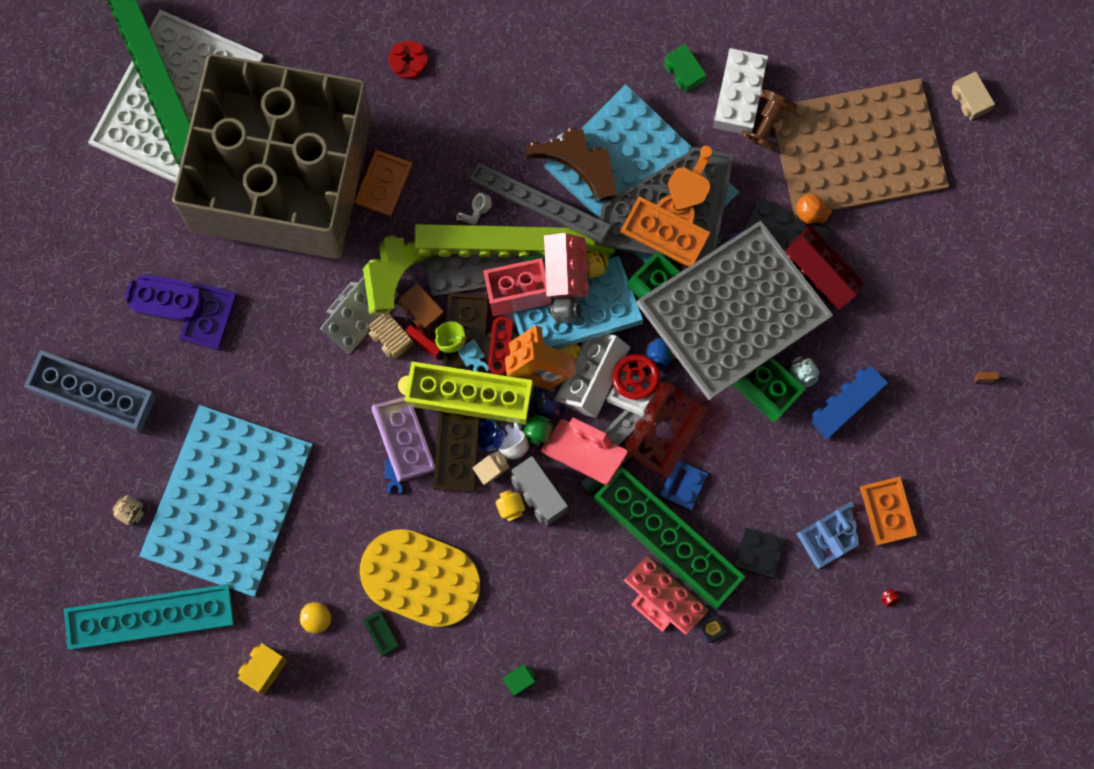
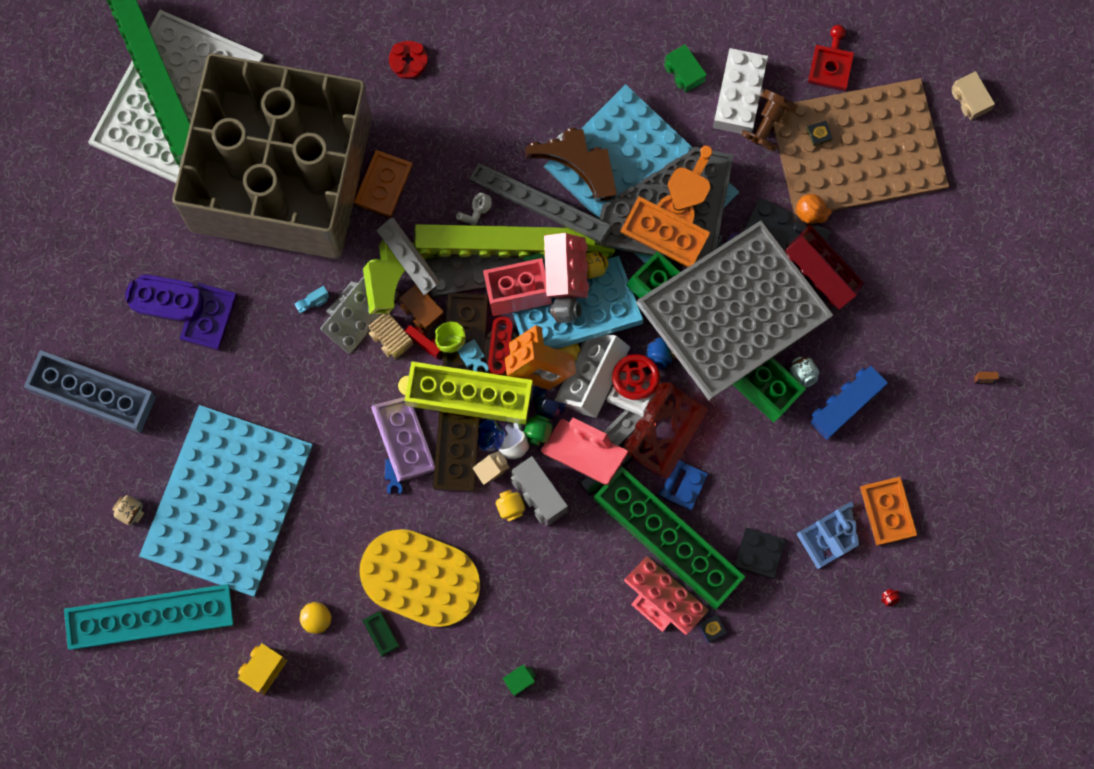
(316, 298): none -> medium azure plate
(408, 256): none -> light grey plate
(819, 133): none -> tile
(839, 58): none -> red plate

